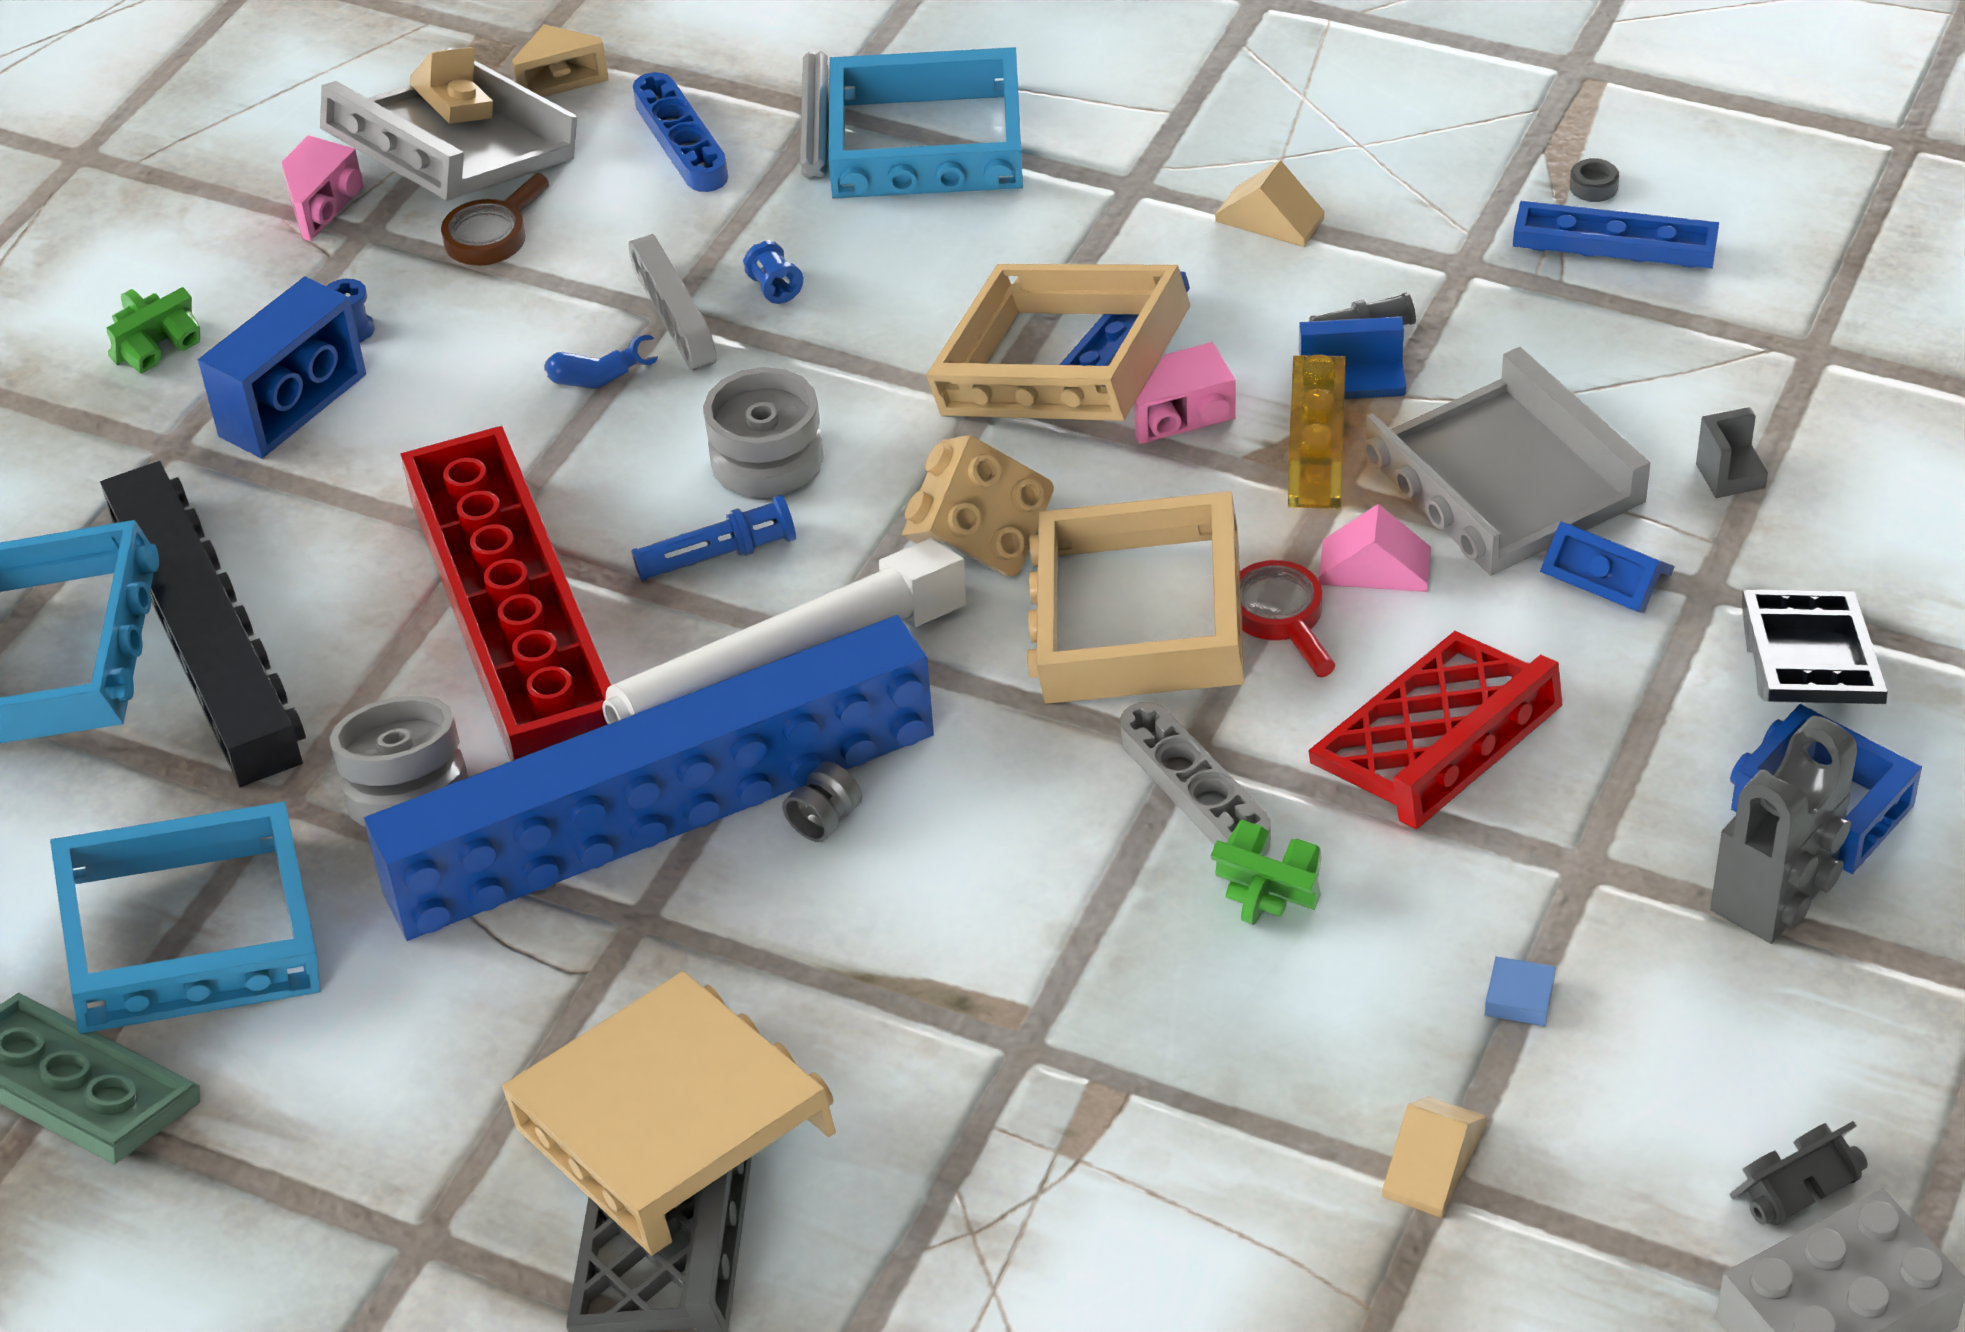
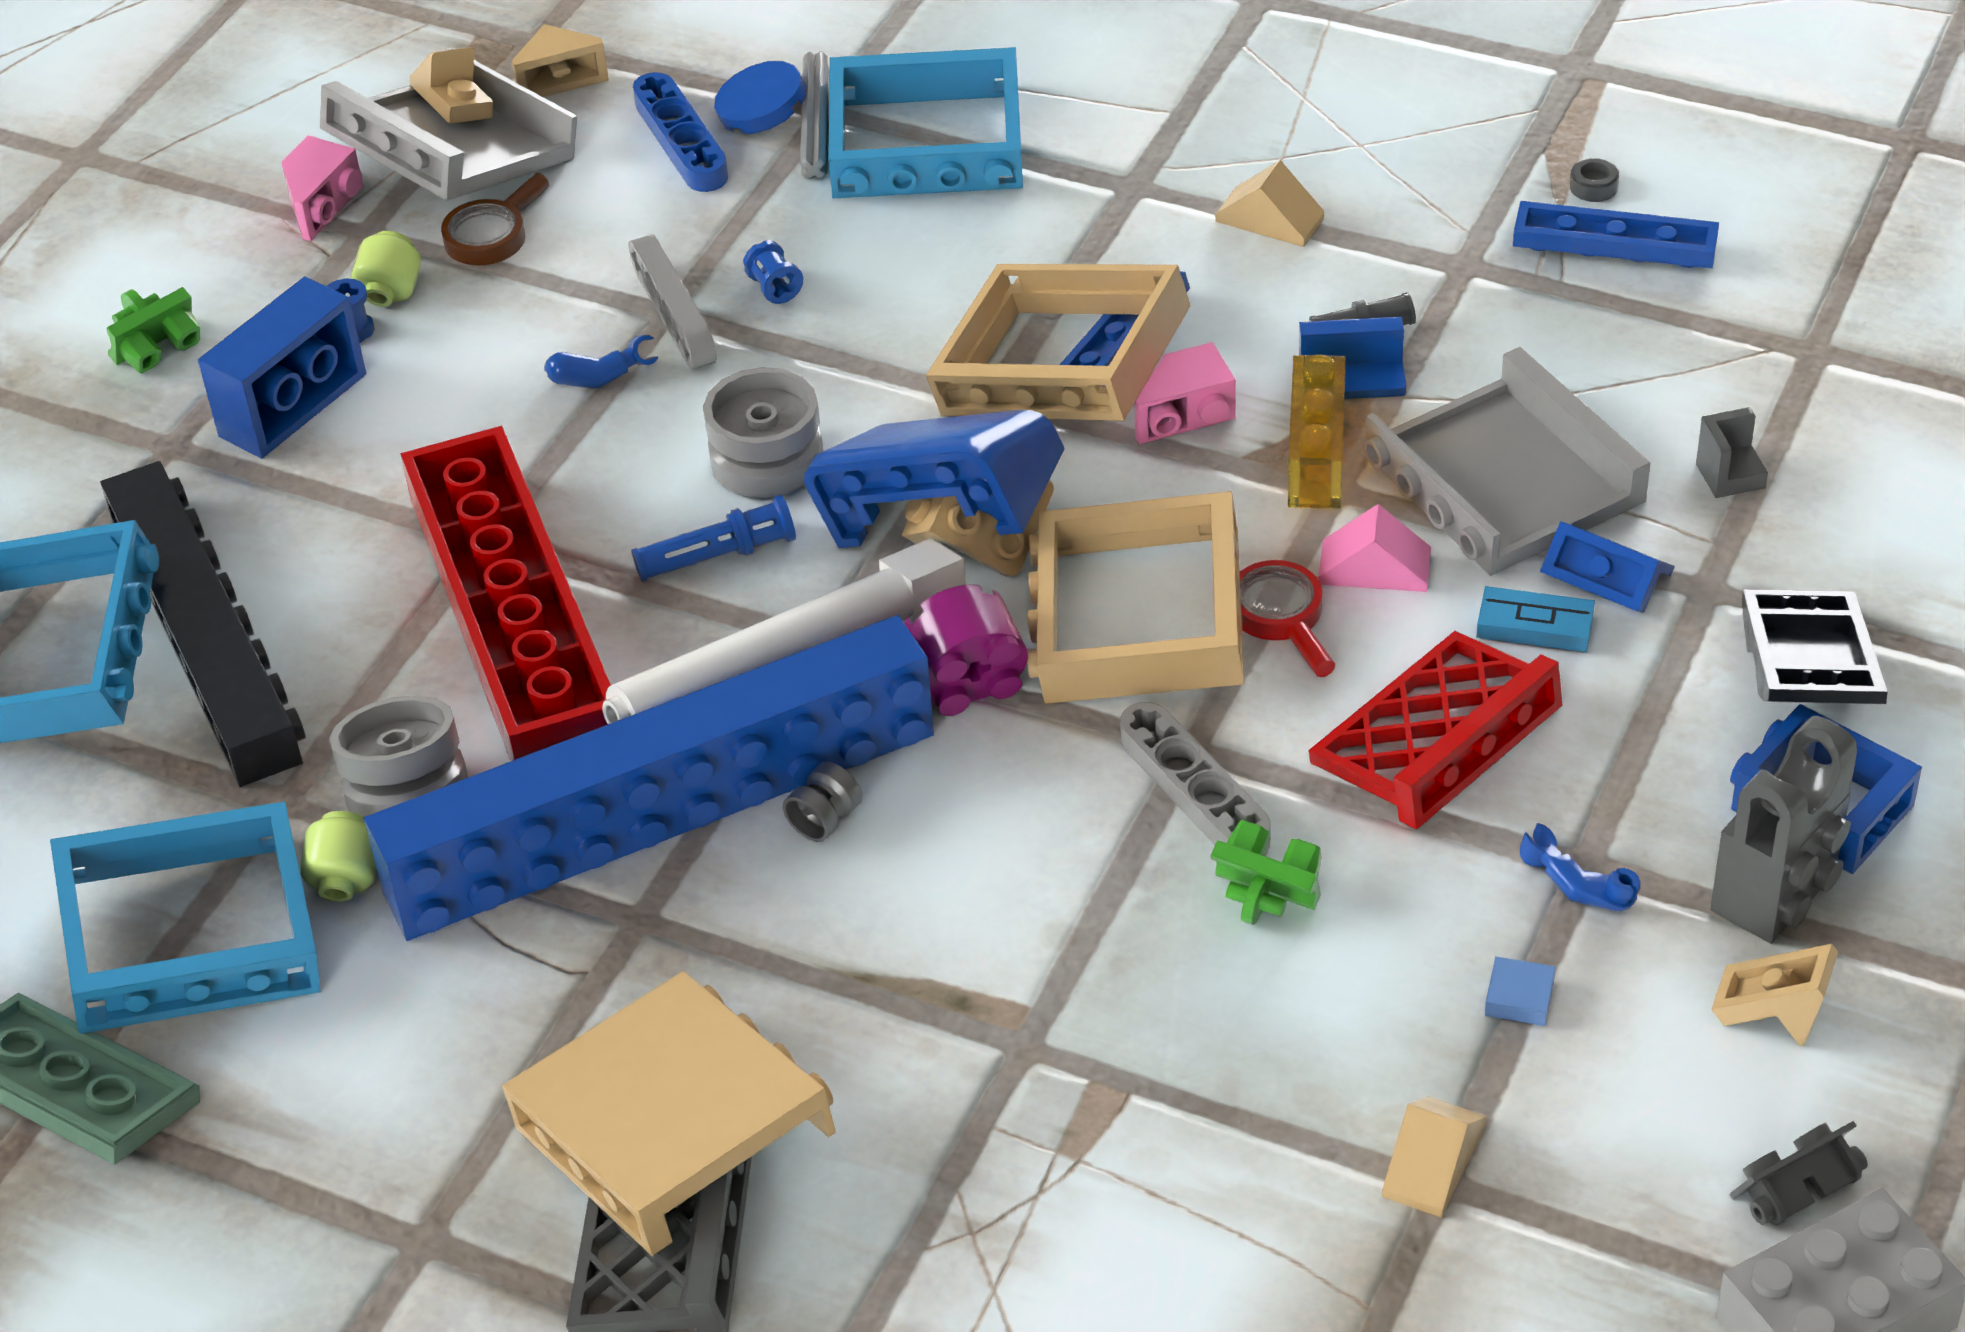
(338, 856): none -> yellowish green head
(387, 267): none -> yellowish green head
(760, 96): none -> blue tile
(969, 647): none -> magenta brick
(982, 459): none -> blue windscreen
(1535, 619): none -> dark azure tile
(1585, 887): none -> blue arm
(1778, 986): none -> tan slope

